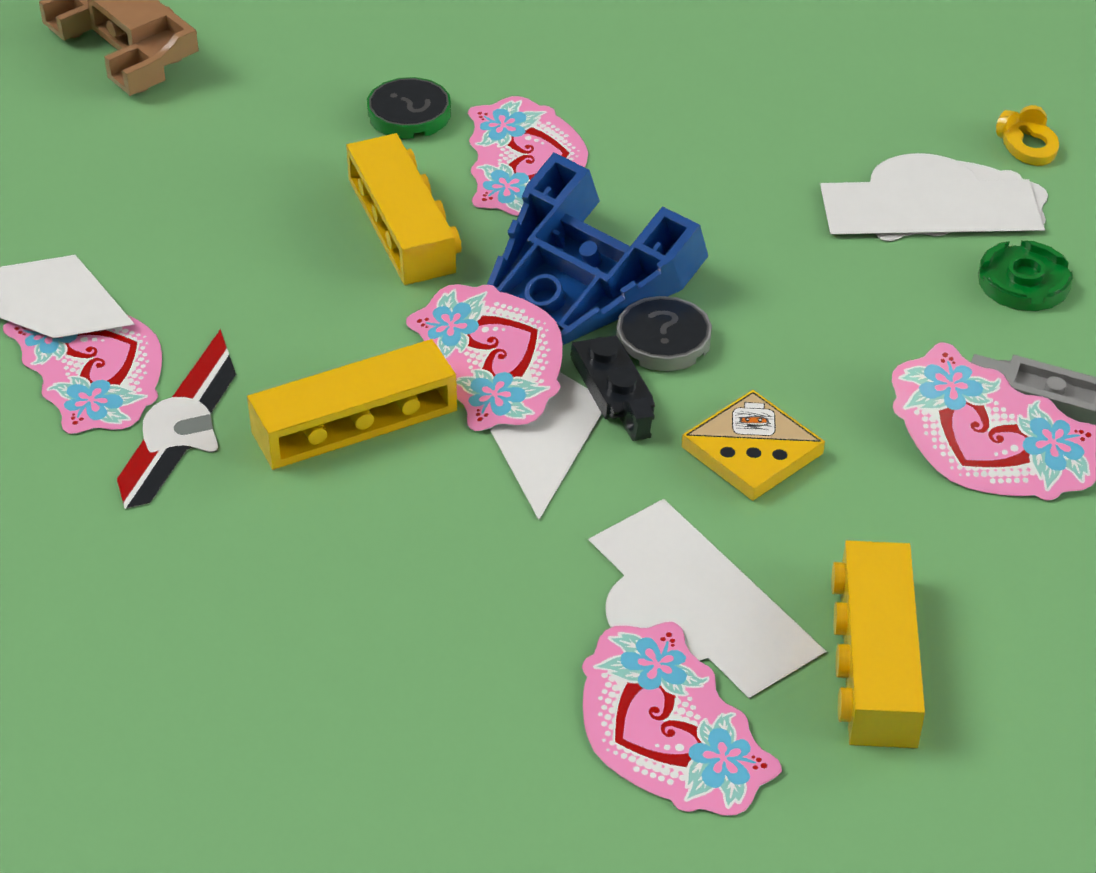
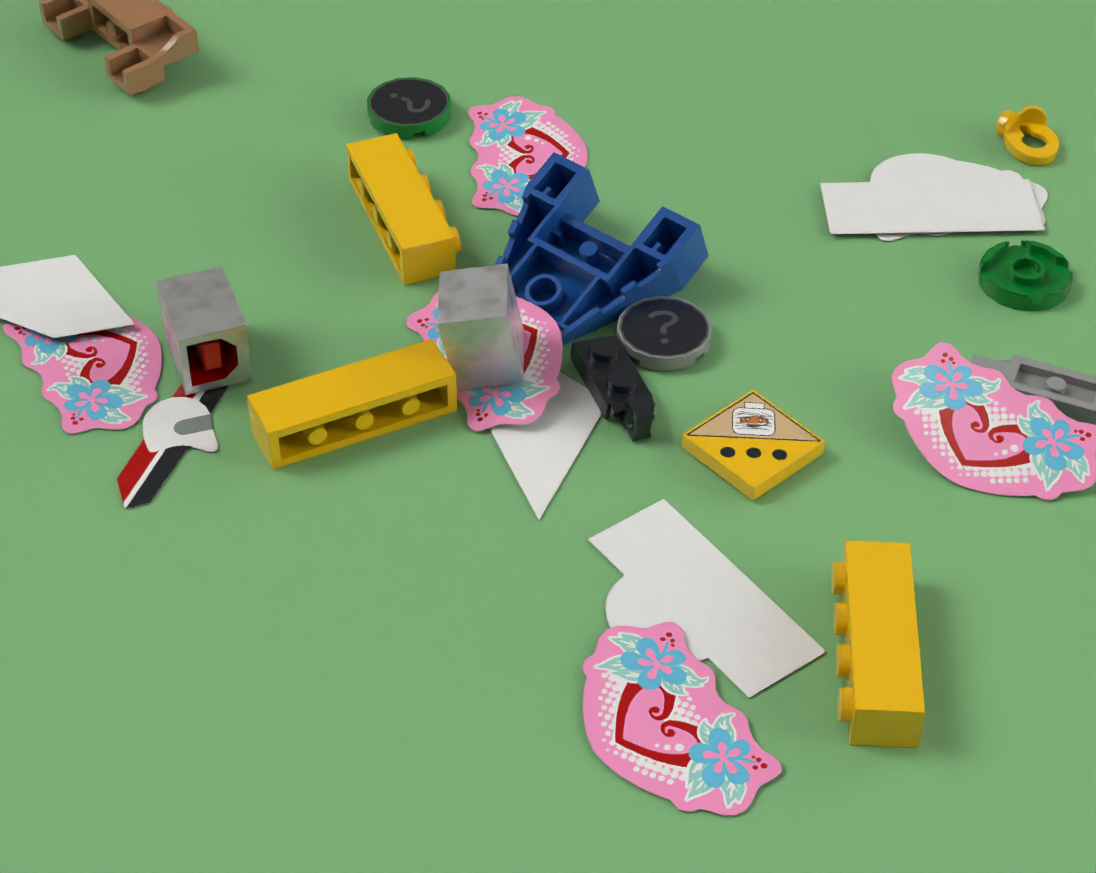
(204, 330): none -> flat silver piece
(481, 326): none -> flat silver piece

